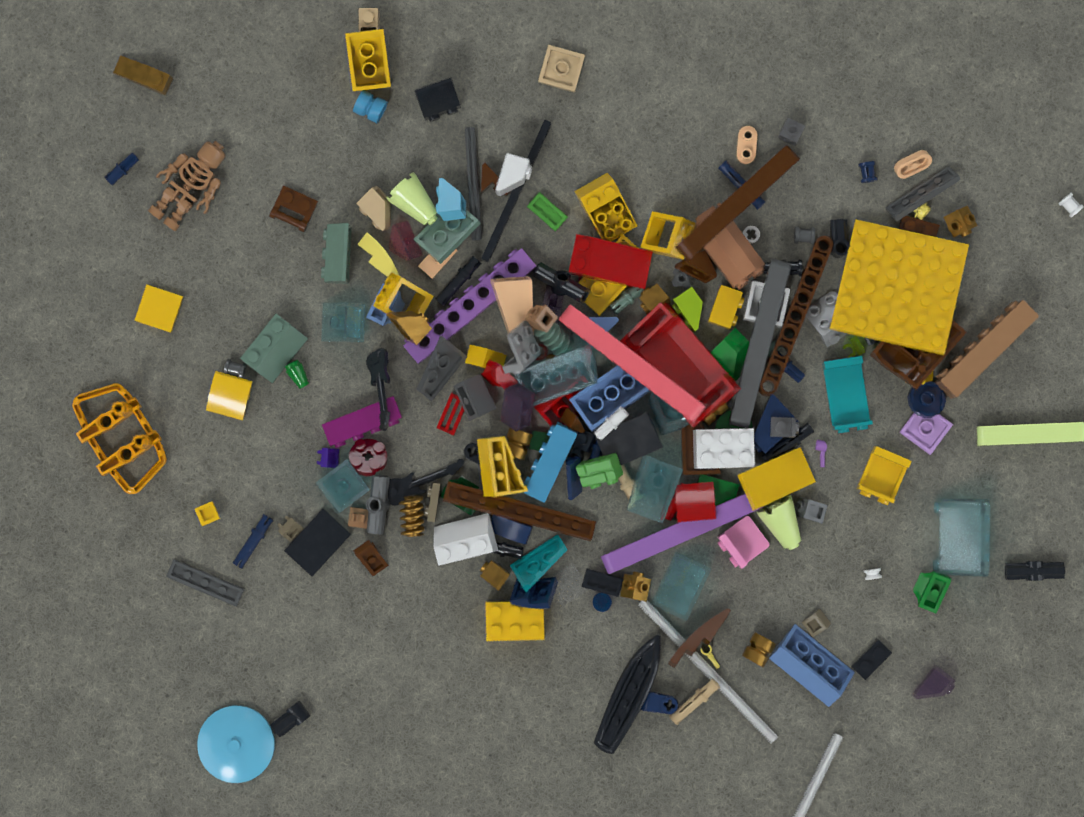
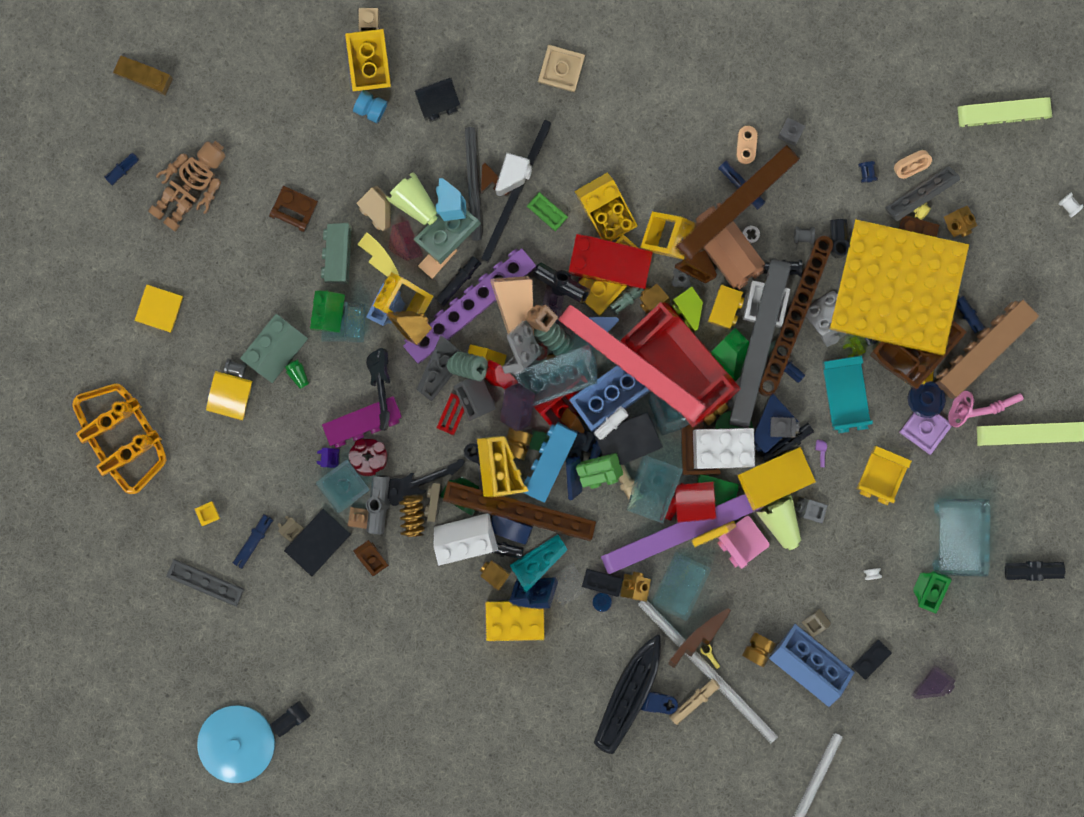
(327, 311): none -> green slope
(468, 365): none -> sand green piece
(714, 533): none -> yellow tile
(965, 409): none -> bright pink dish
(969, 315): none -> dark blue pin
(1004, 111): none -> yellowish green beam

